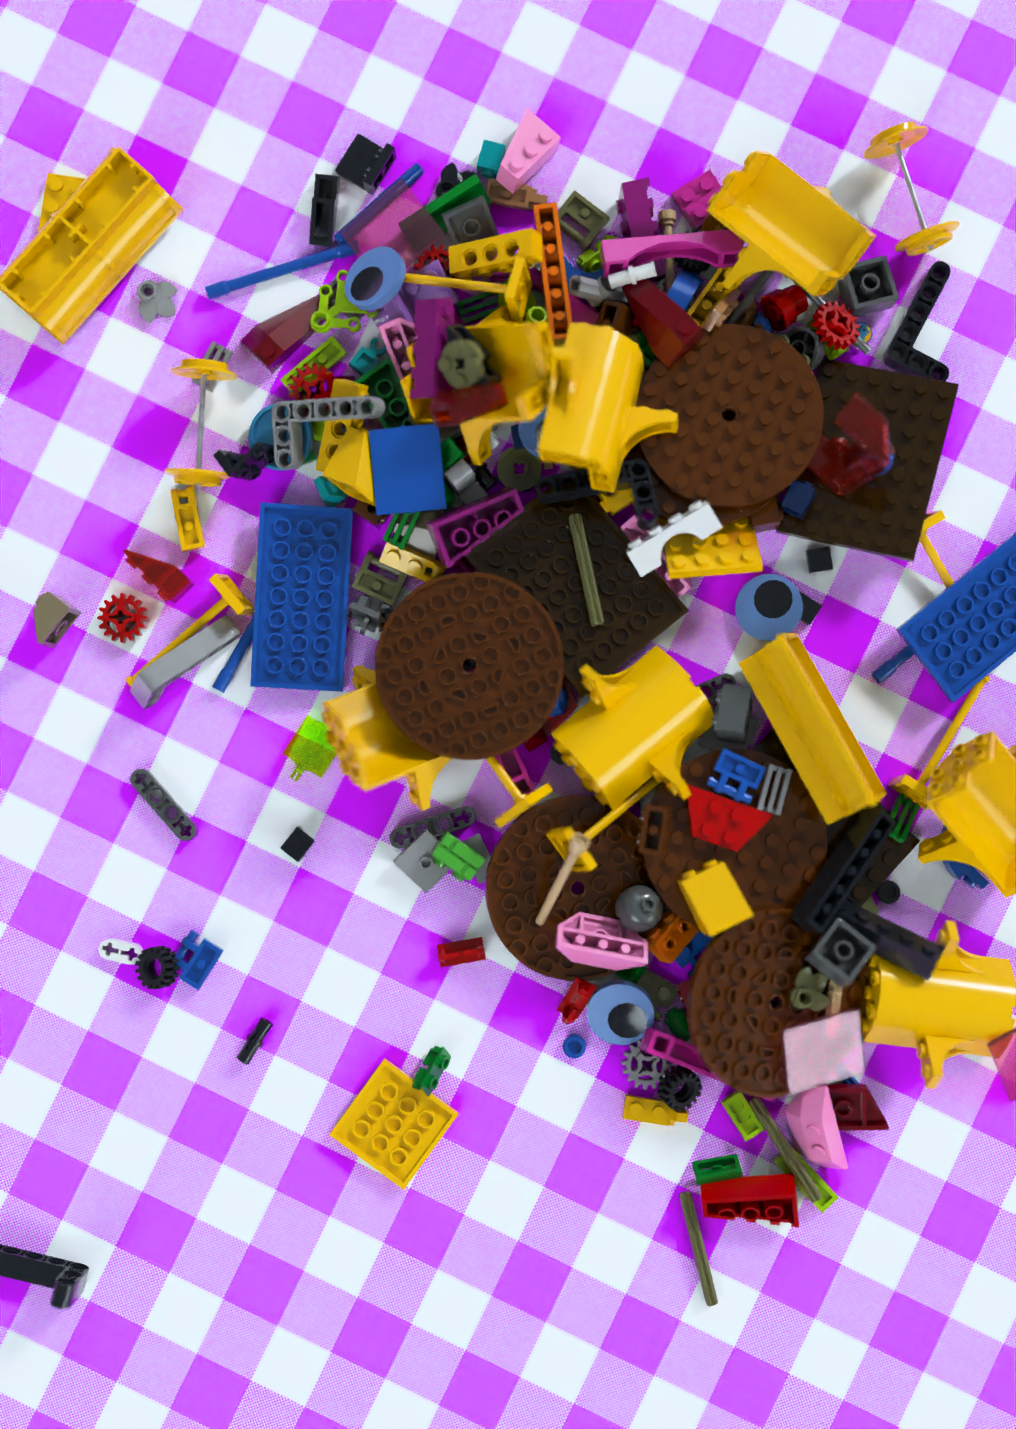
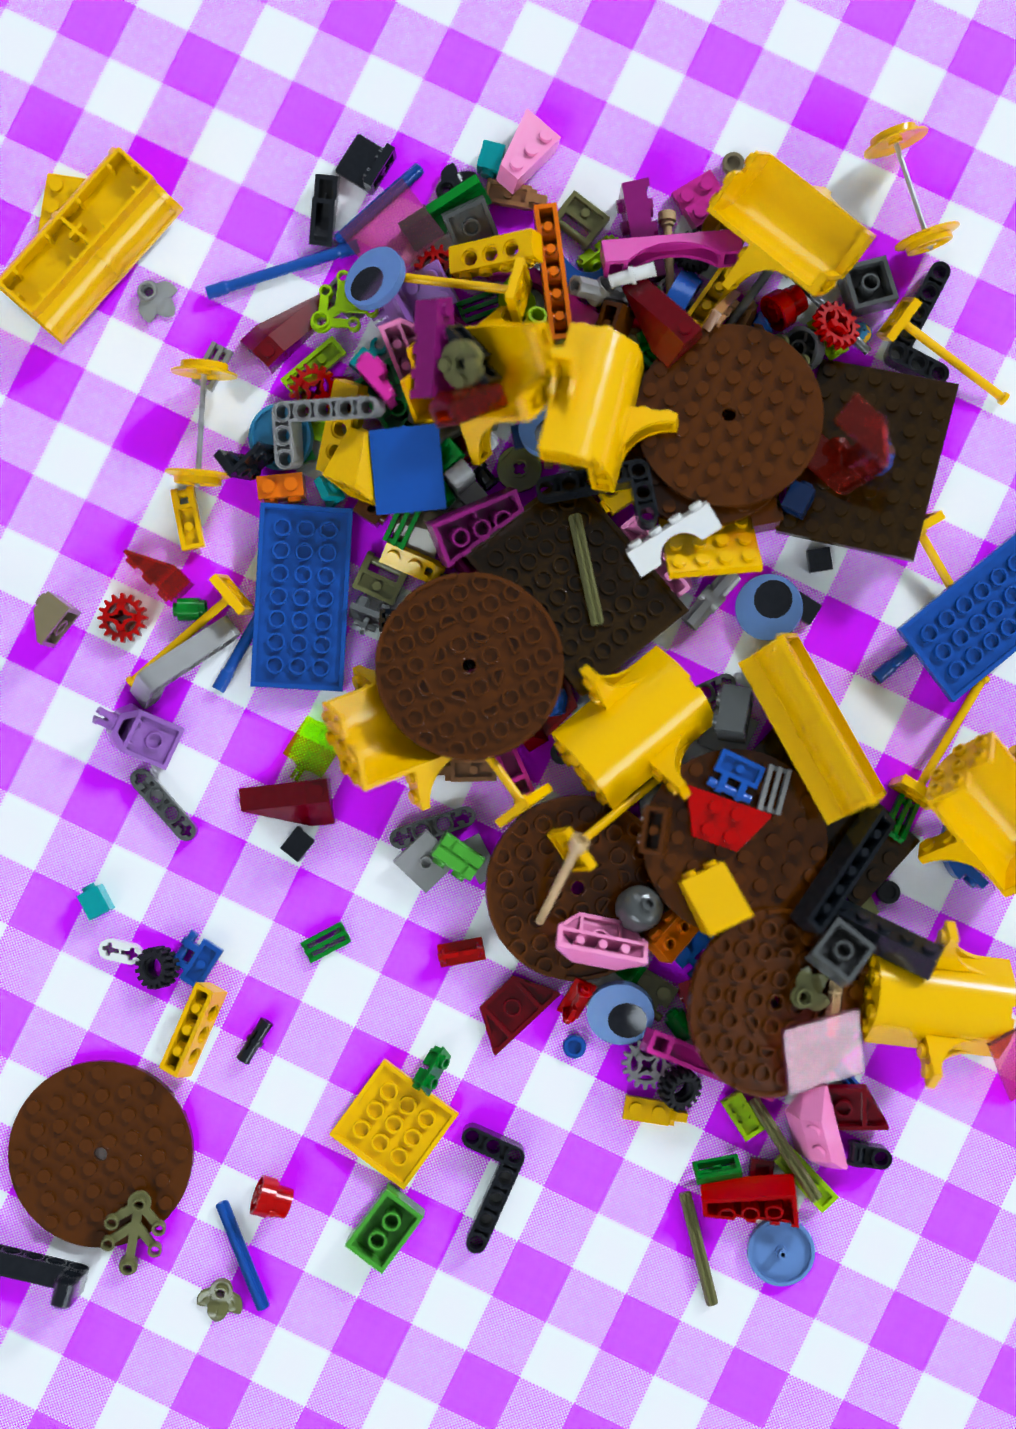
(92, 1108): none -> reddish brown plate
(95, 900): none -> teal brick
(134, 1229): none -> olive plant
(140, 734): none -> medium lavender plate
(189, 609): none -> green brick
(193, 1029): none -> yellow brick
(219, 1302): none -> olive plate
(242, 1255): none -> blue axle
(271, 1198): none -> red piece
(282, 488): none -> orange brick
(295, 802): none -> dark red wedge
(308, 951): none -> green tile
(375, 375): none -> dark pink plate
(385, 1228): none -> bright green brick
(468, 771): none -> medium nougat hinge
(496, 1184): none -> black beam
(513, 1009): none -> dark red wing
(710, 600): none -> light grey piece
(731, 162): none -> dark tan tile
(760, 1166): none -> dark red tile
(780, 1253): none -> medium blue piece
(863, 1154): none -> black piece
(900, 319): none -> yellow tile

